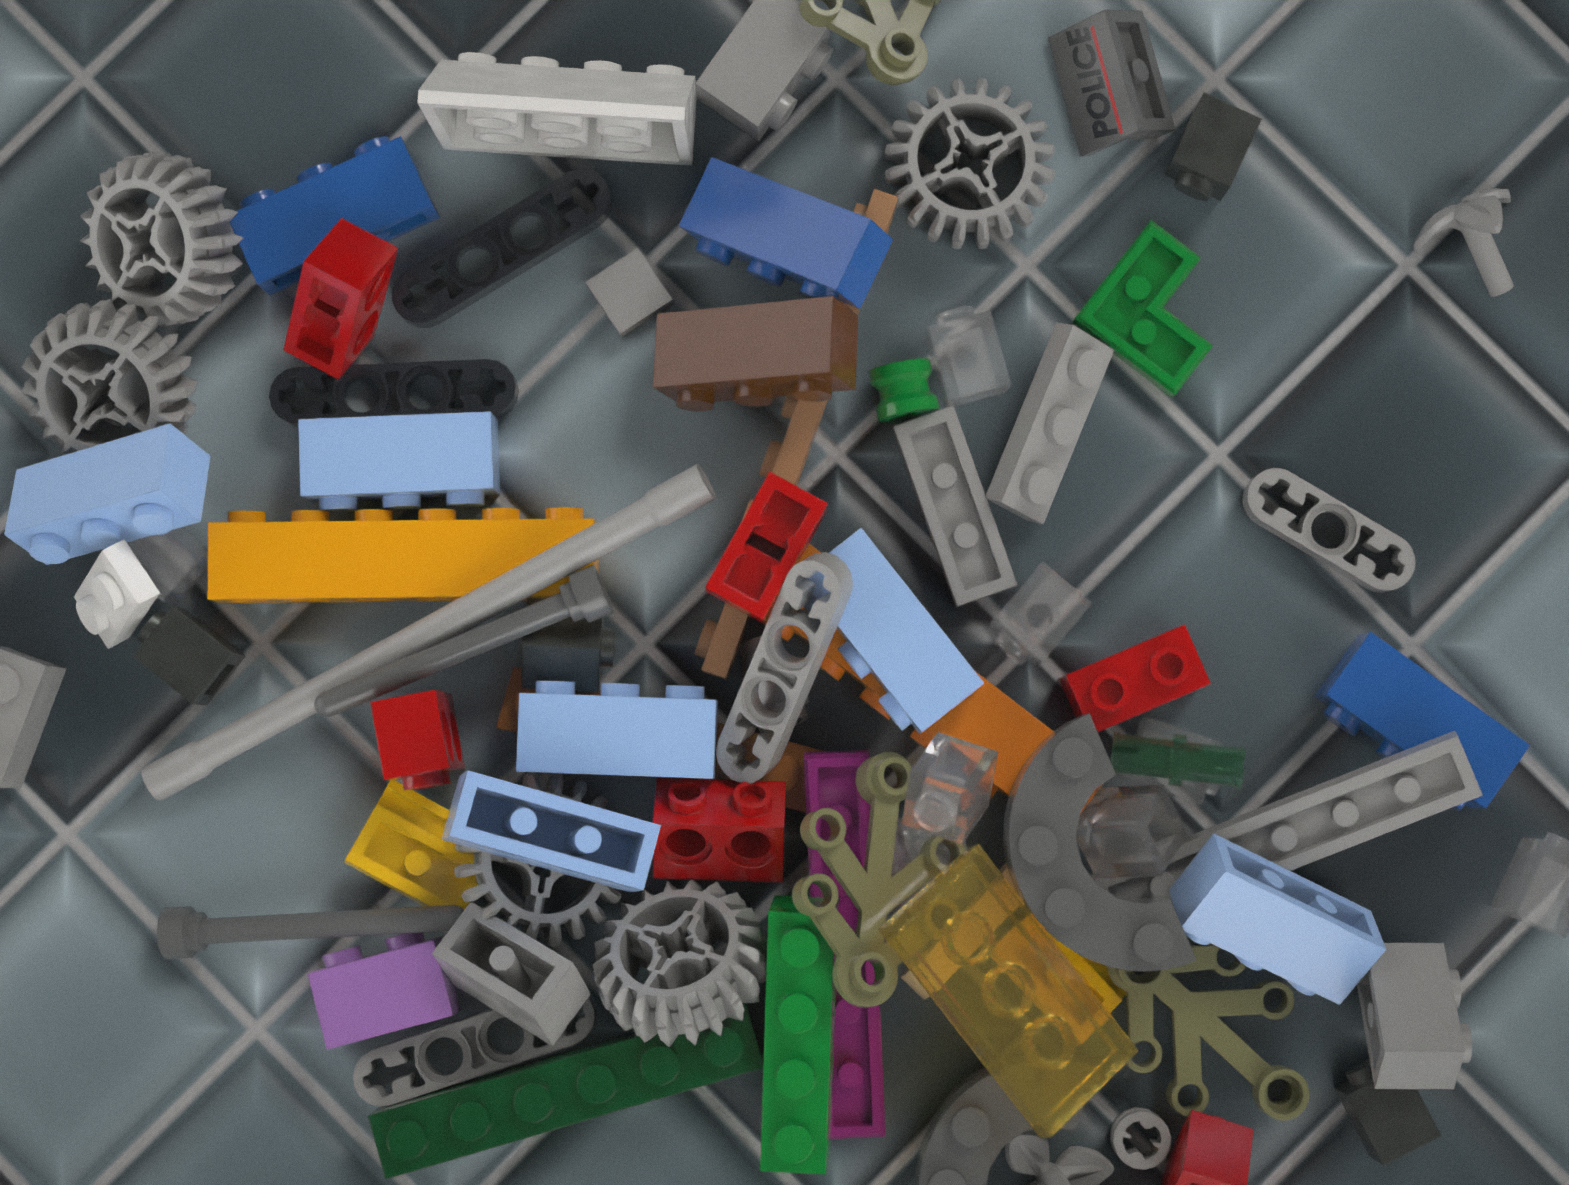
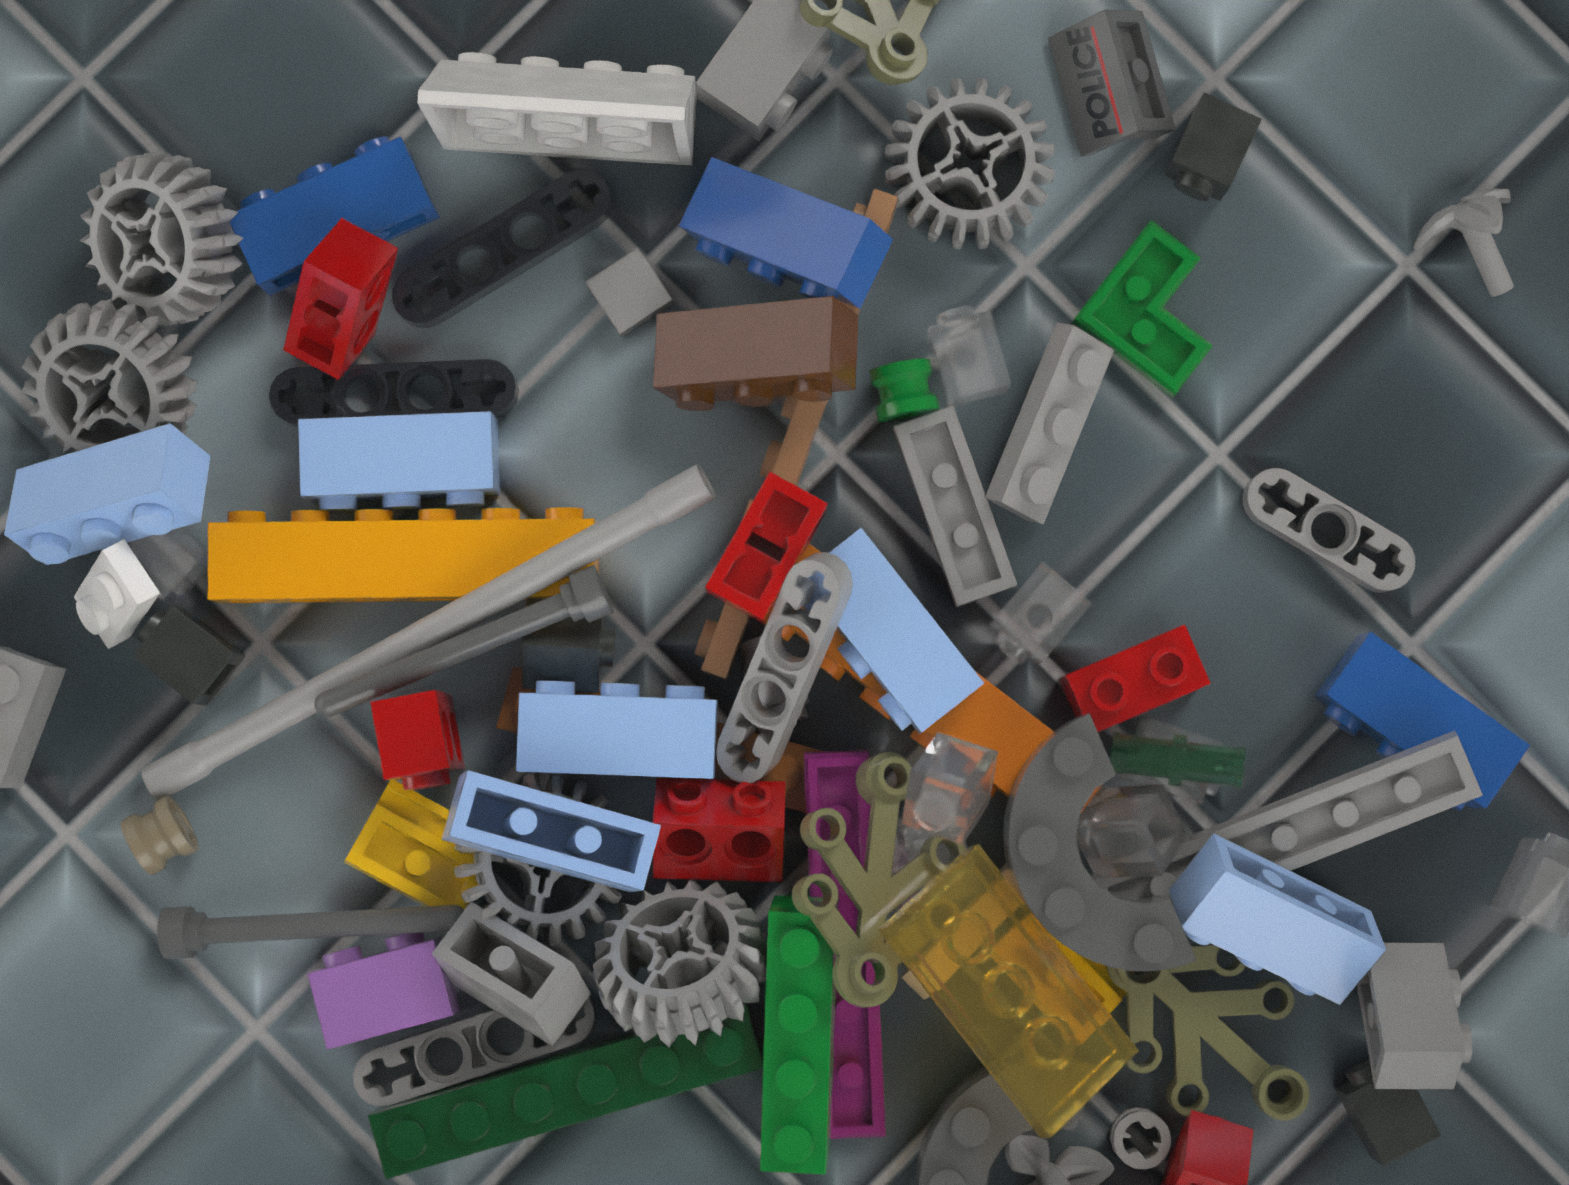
(159, 835): none -> dark tan wheel

